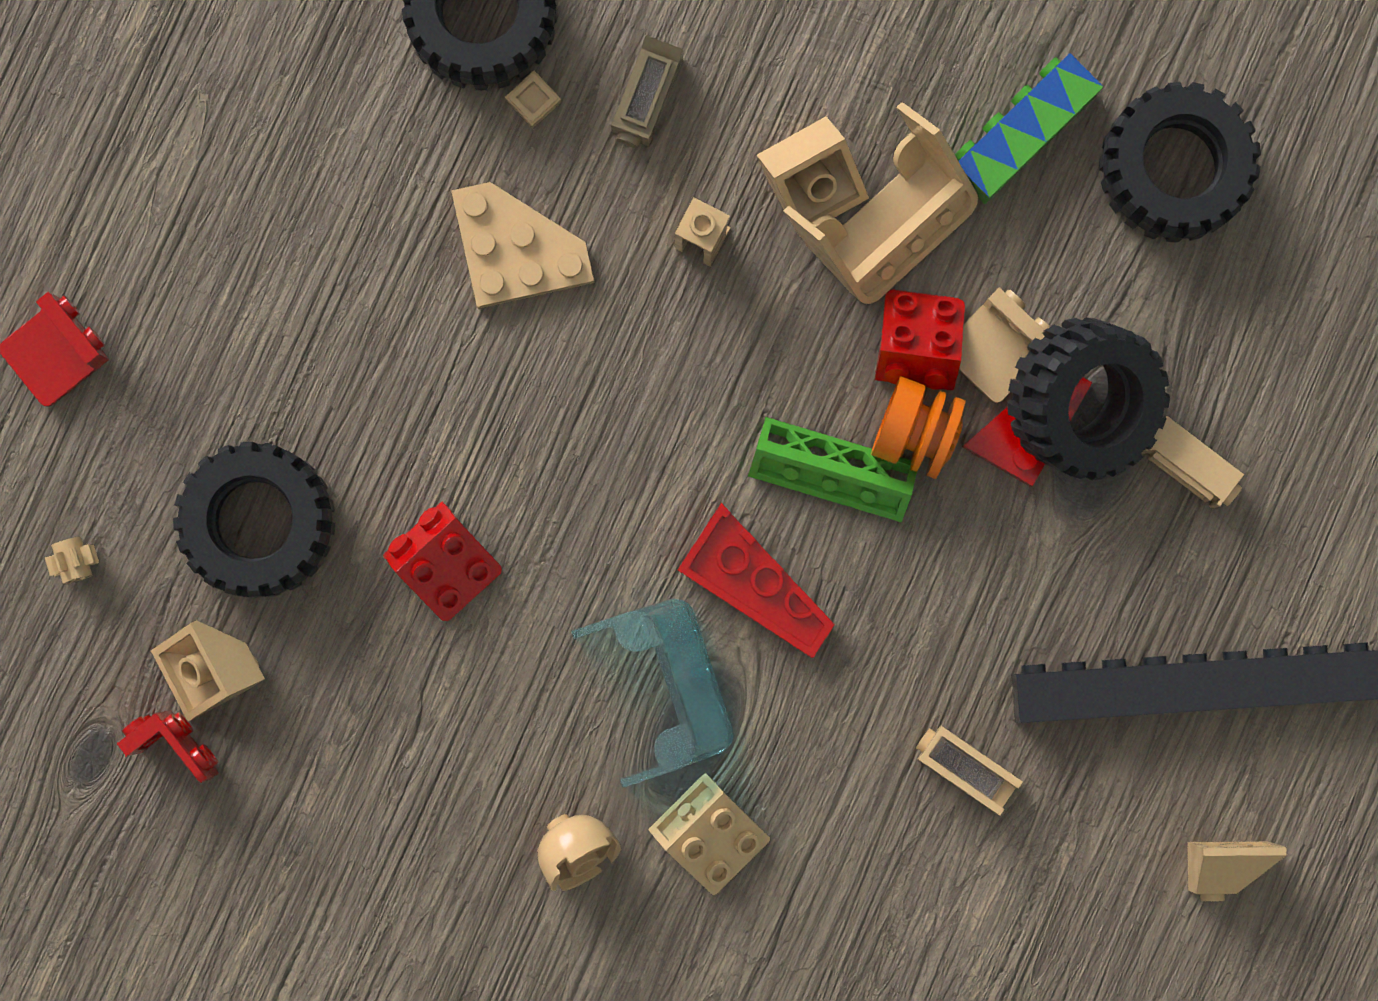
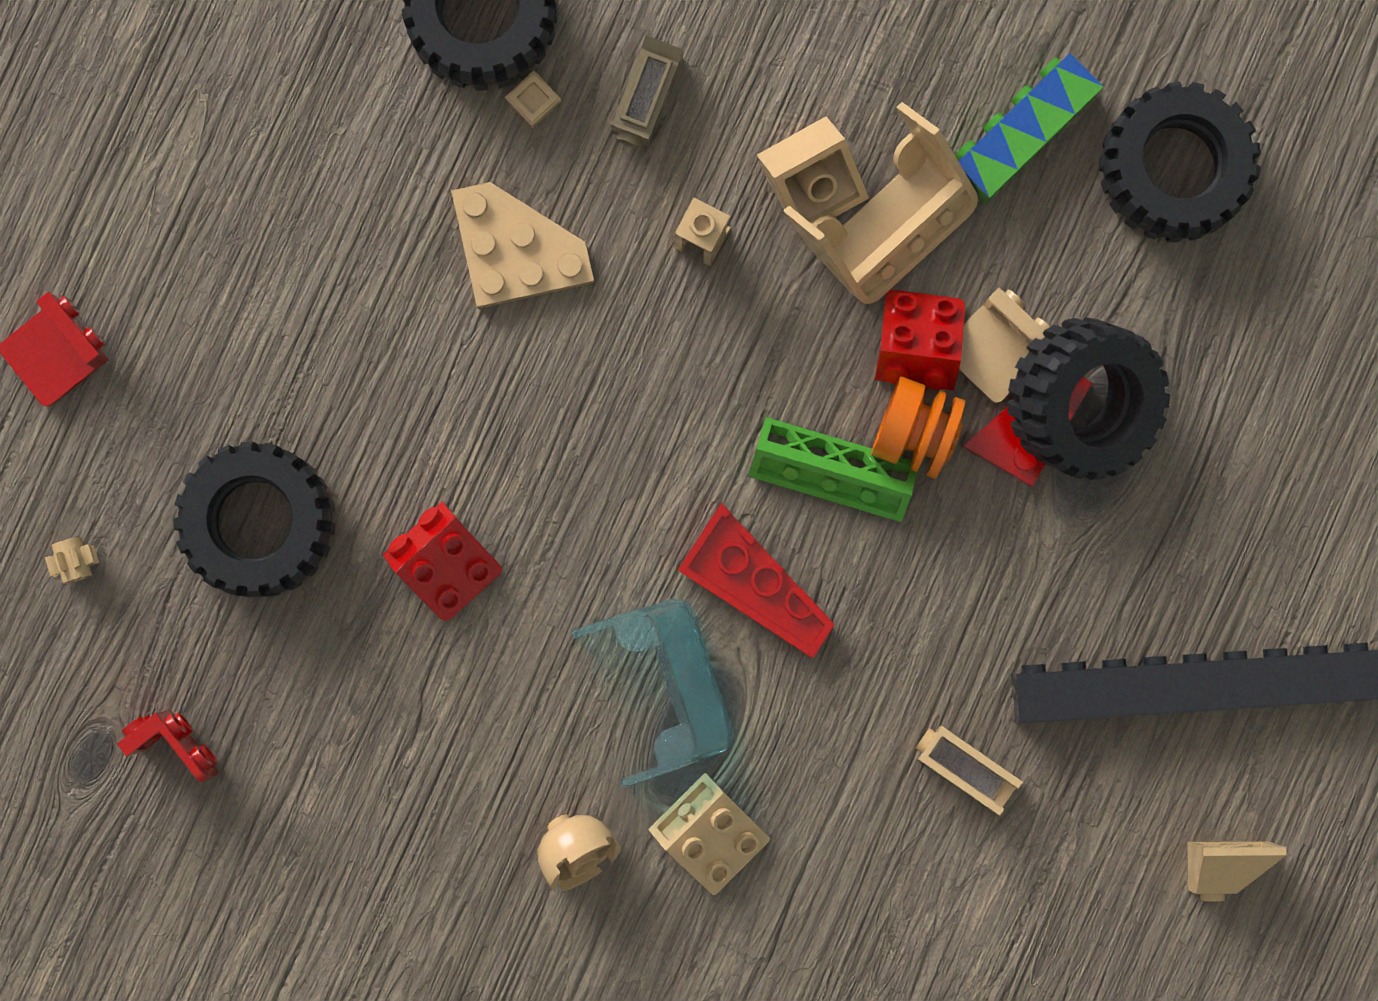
(206, 668): tan slope -> none
(1194, 465): tan window -> none

